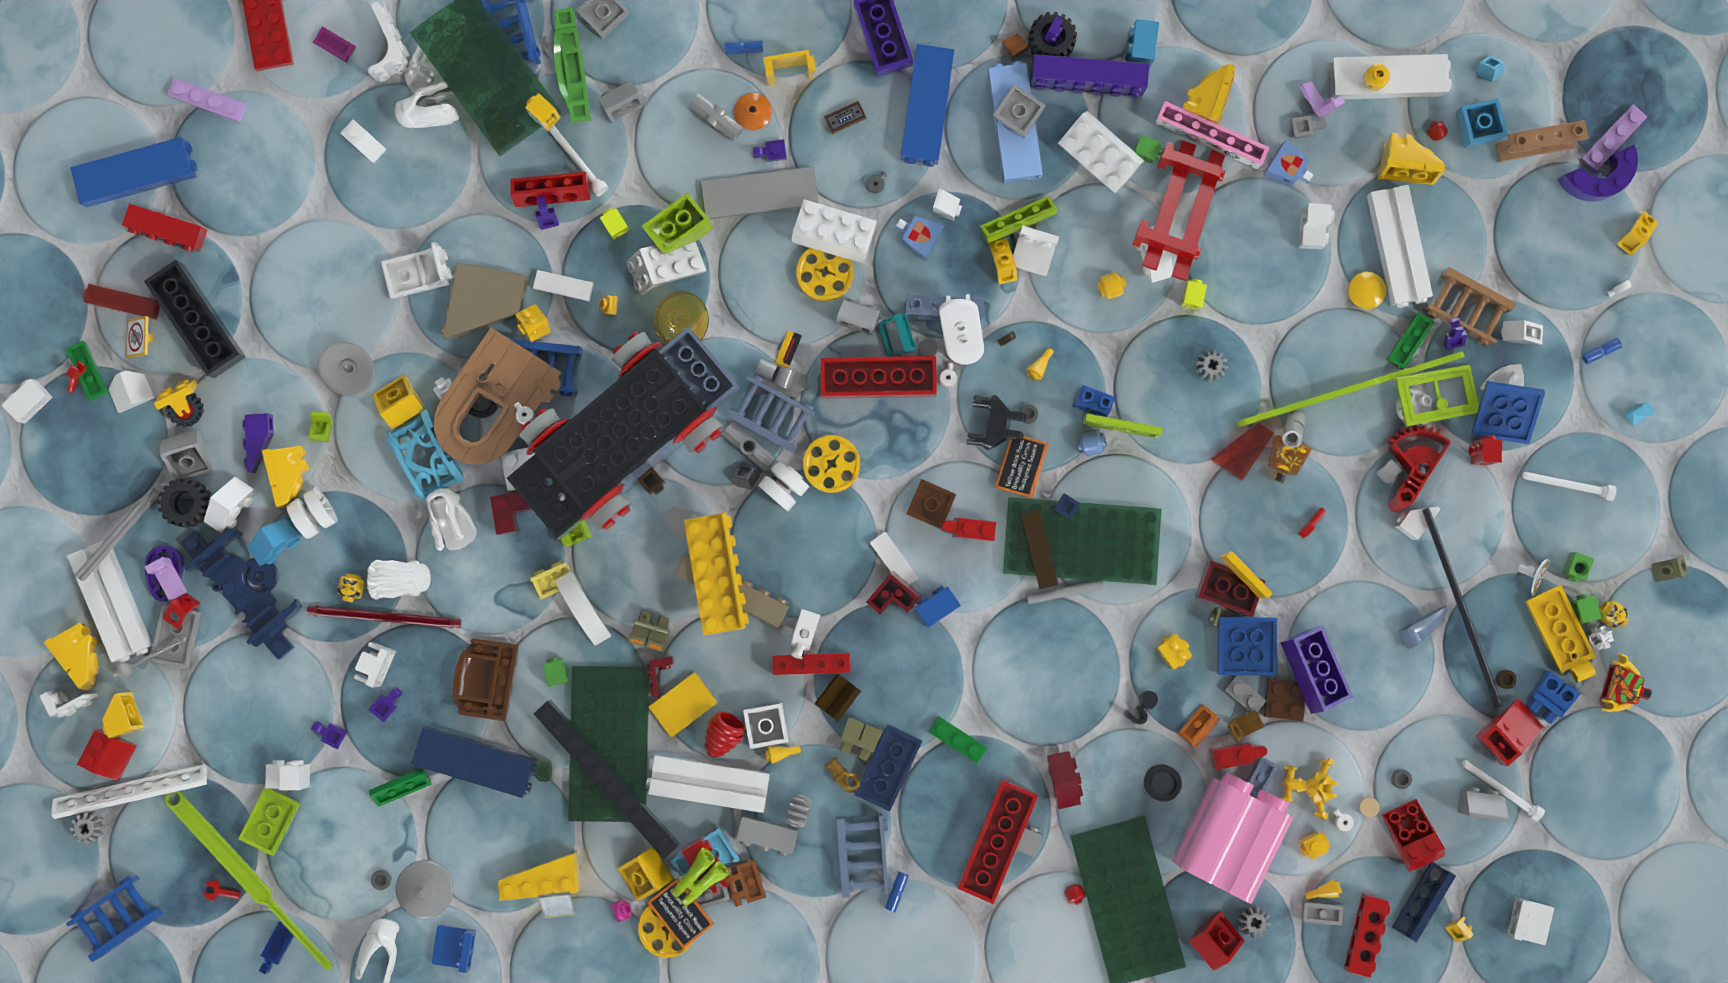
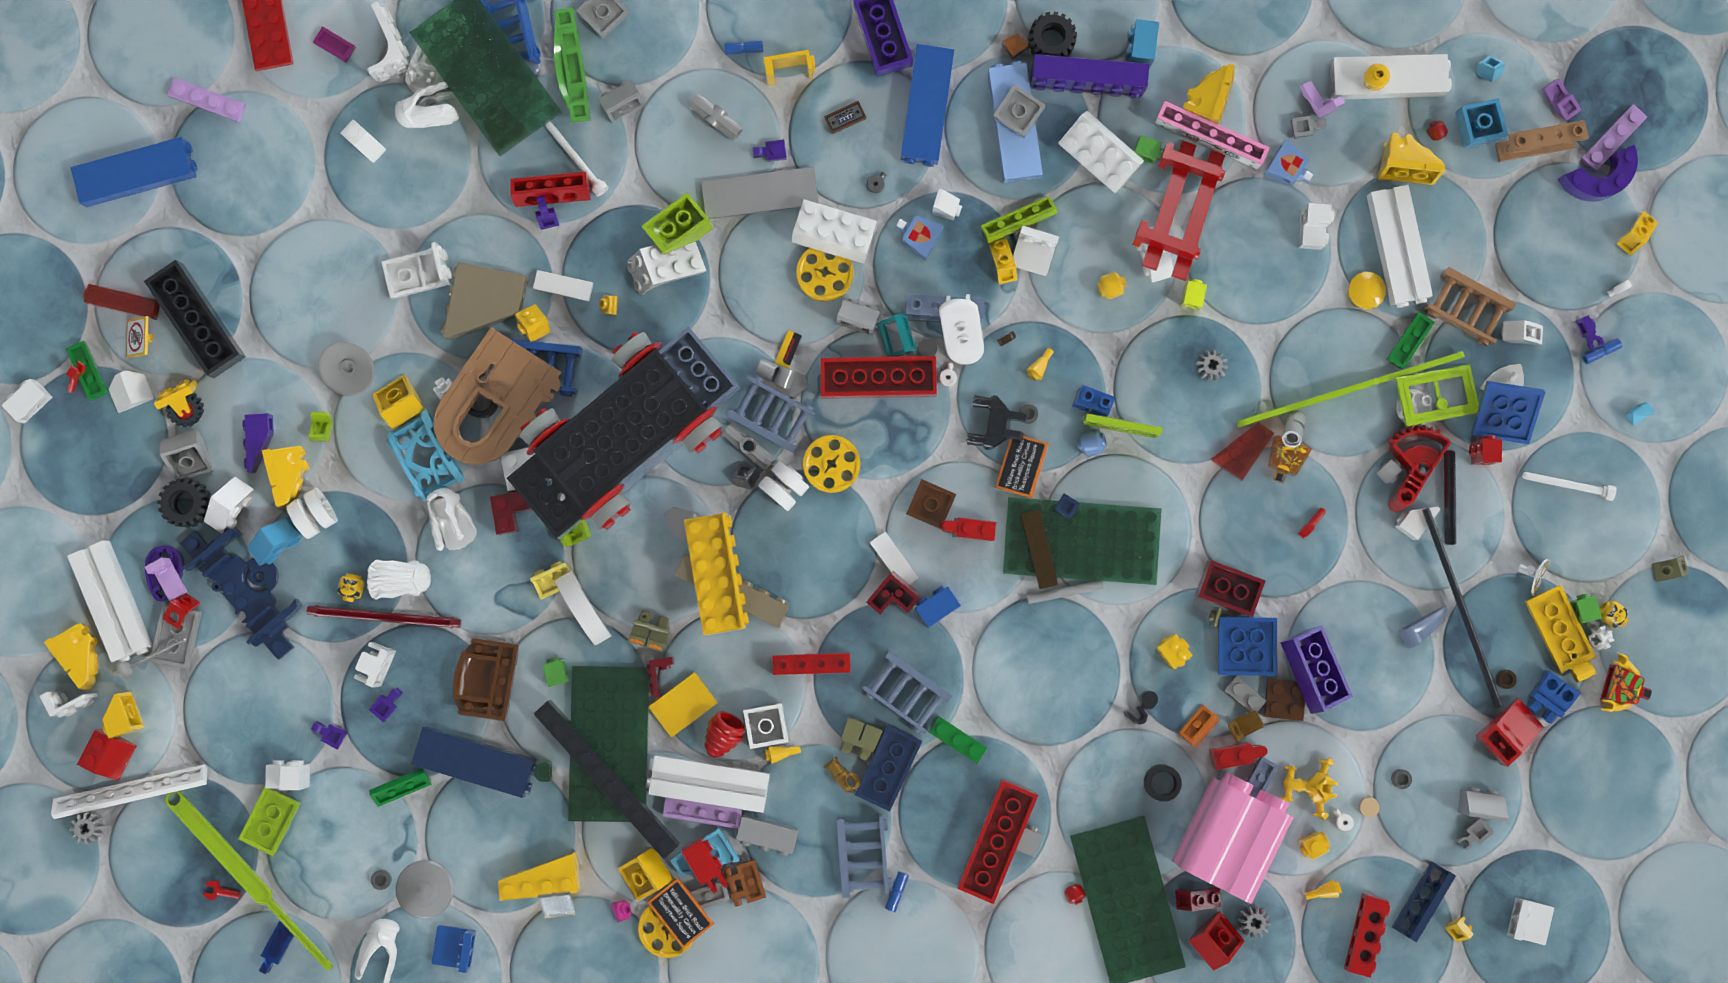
(115, 937): blue fence -> none
(117, 534): light grey axle -> none
(164, 227): red brick -> none
(521, 411): white piece -> none
(542, 111): yellow brick -> none
(614, 223): neon yellow brick -> none
(652, 481): dark brown brick -> none
(690, 312): clear yellow dish -> none
(701, 863): lime piece -> none
(702, 813): none -> lavender plate
(755, 120): orange dish -> none
(798, 811): light grey gear -> none
(804, 633): white torso -> none
(837, 697): dark brown panel -> none
(923, 685): none -> sand blue fence
(1053, 32): dark purple plate -> none
(1065, 779): dark red brick -> none
(1198, 900): none -> dark red bracket
(1246, 575): yellow tile -> none
(1322, 913): light grey plate -> none
(1413, 835): red slope -> none
(1450, 497): none -> black axle
(1456, 337): dark purple plate -> none
(1478, 832): none -> light grey plate
(1534, 812): white piece -> none
(1560, 100): none -> medium lavender slope
(1585, 566): bright green brick -> none
(1587, 329): none -> dark purple plate

